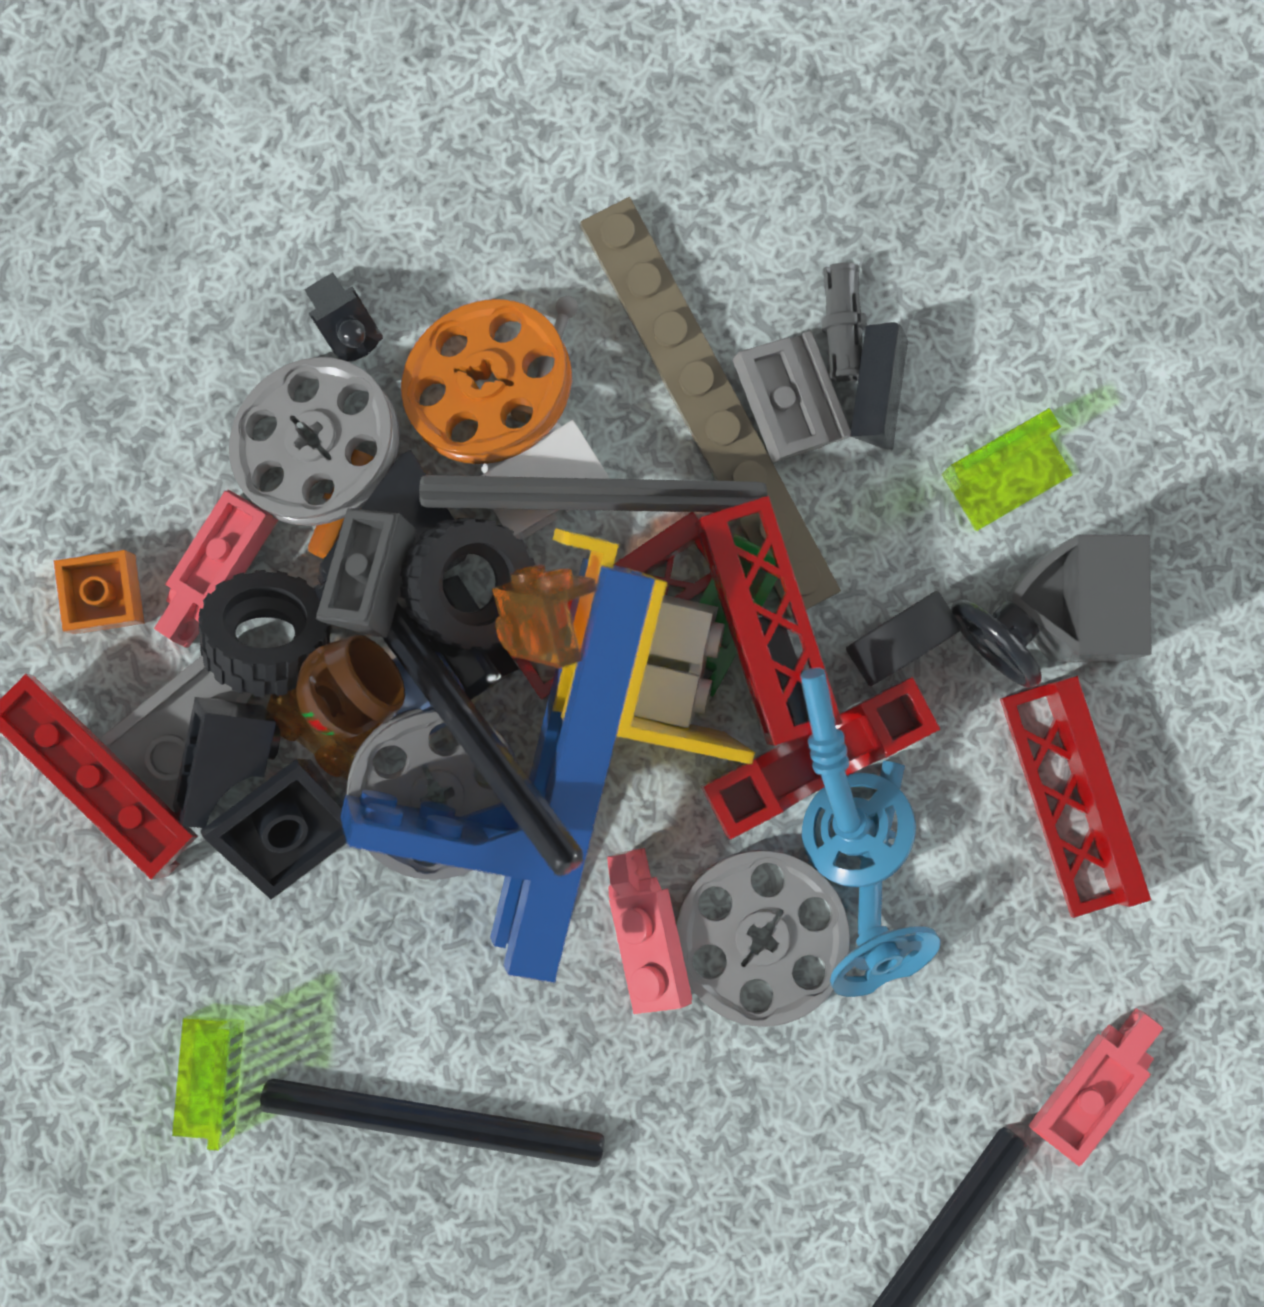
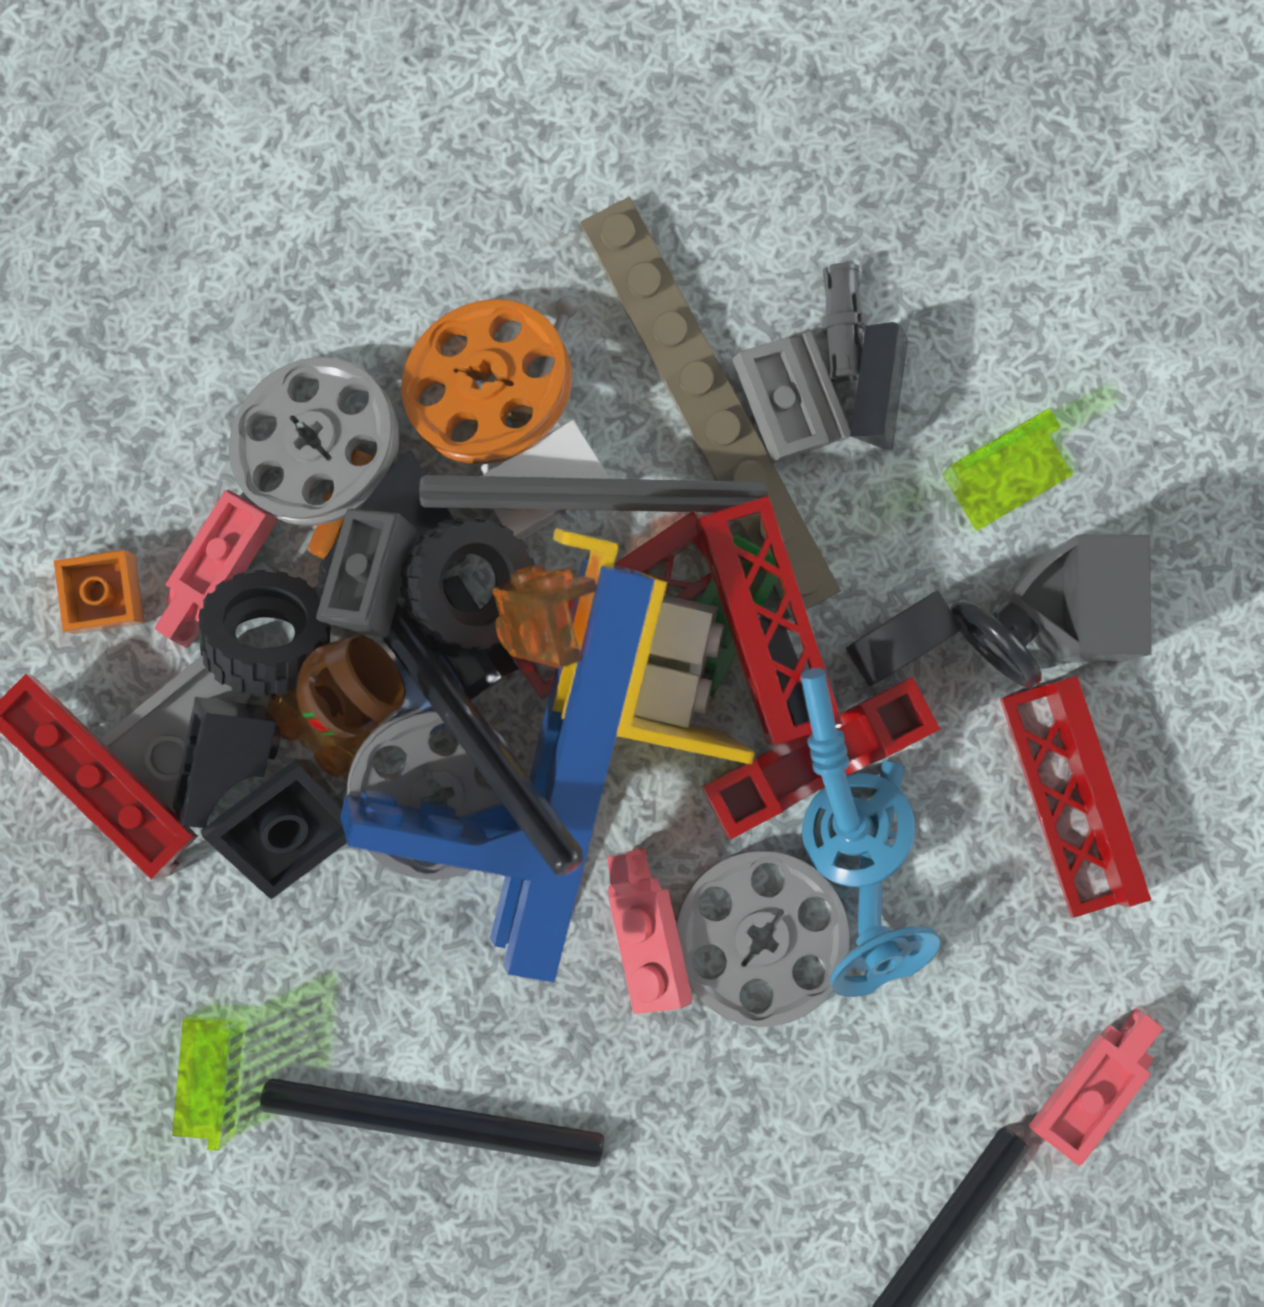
(342, 319): black piece -> none

